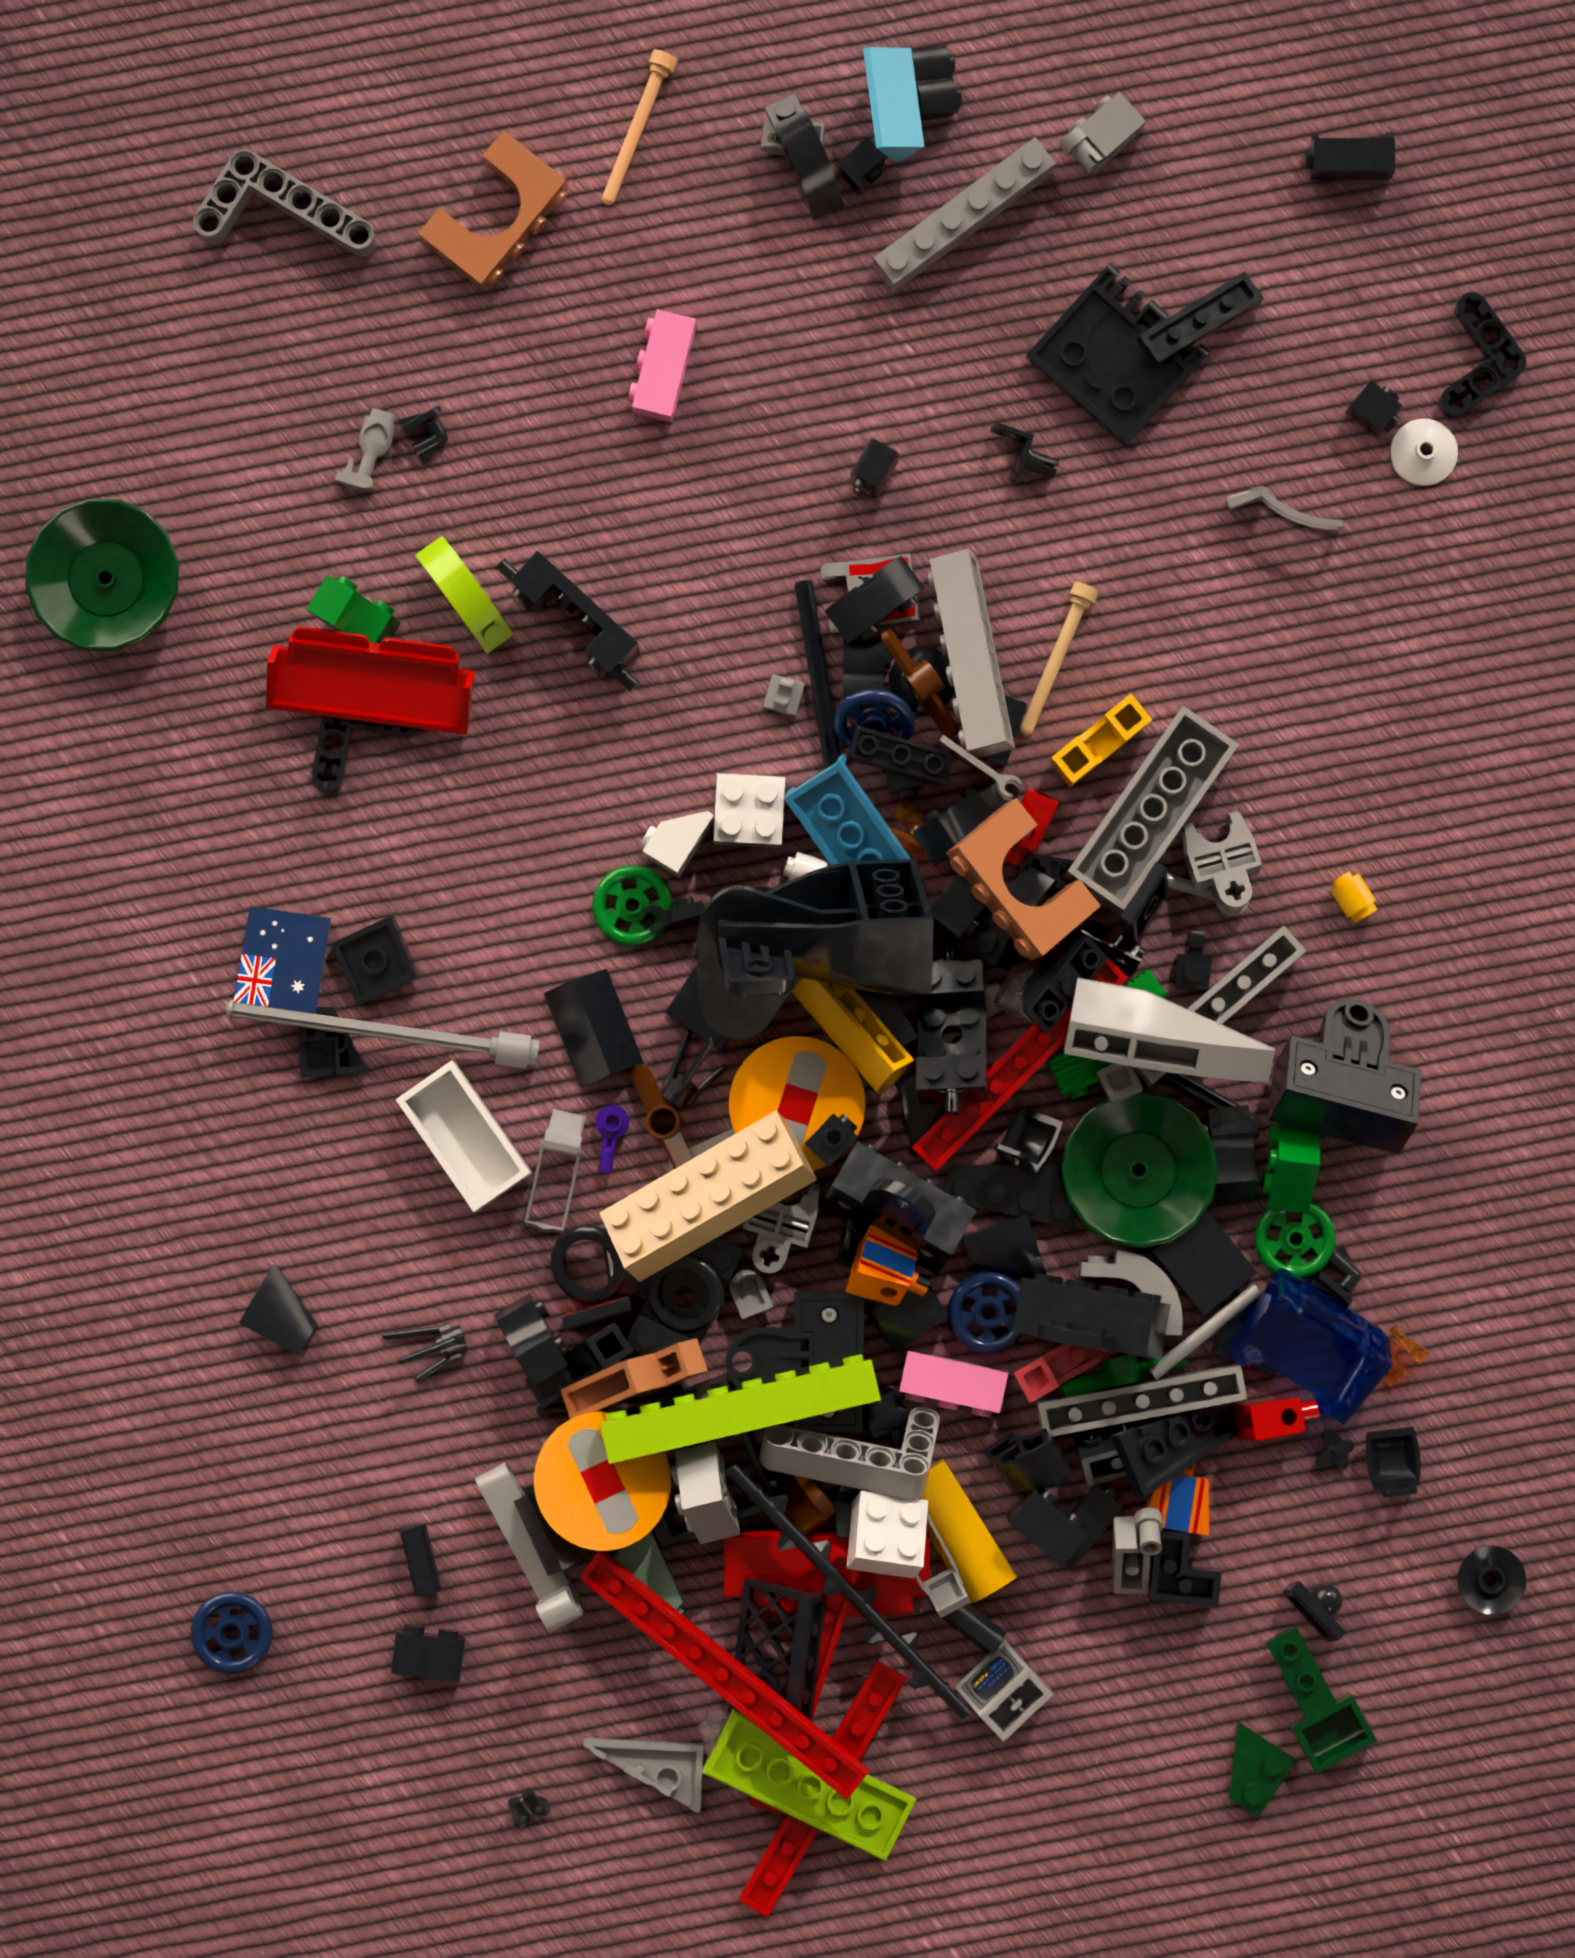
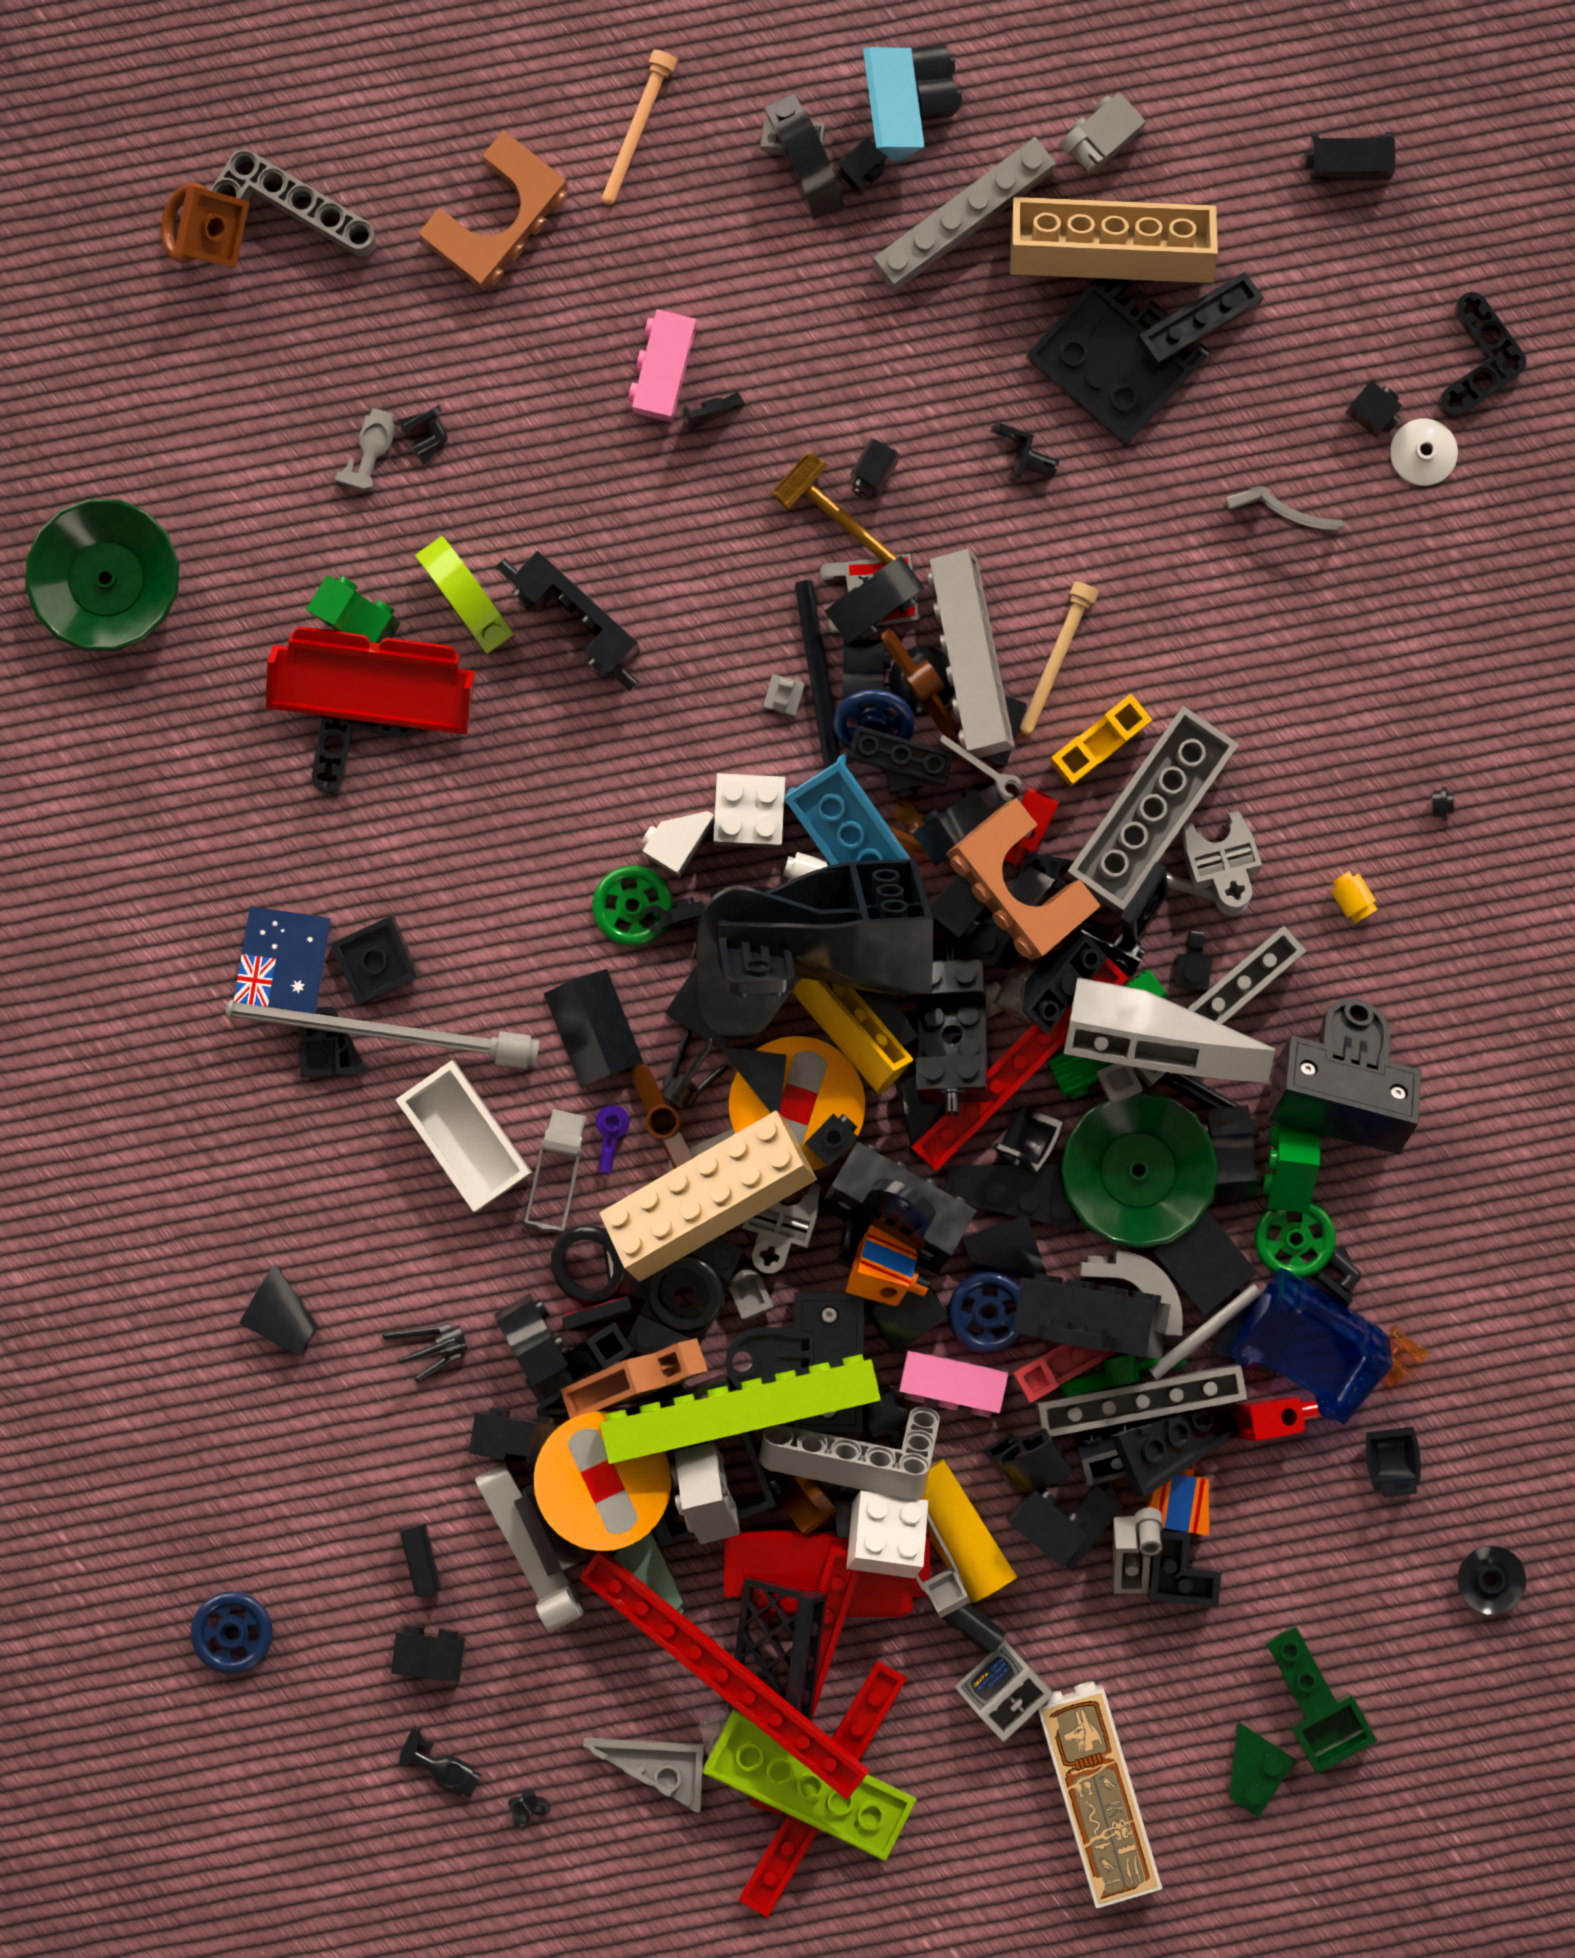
(208, 226): none -> dark orange tile
(446, 1771): none -> black piece
(509, 1437): none -> black brick
(711, 410): none -> black tile
(762, 1072): none -> black tile
(800, 481): none -> pearl gold piece
(836, 1583): black plant -> none
(1098, 1795): none -> brick
(1113, 240): none -> tan brick
(1318, 1607): black tile -> none
(1335, 1451): black piece -> none
(1443, 803): none -> black plate

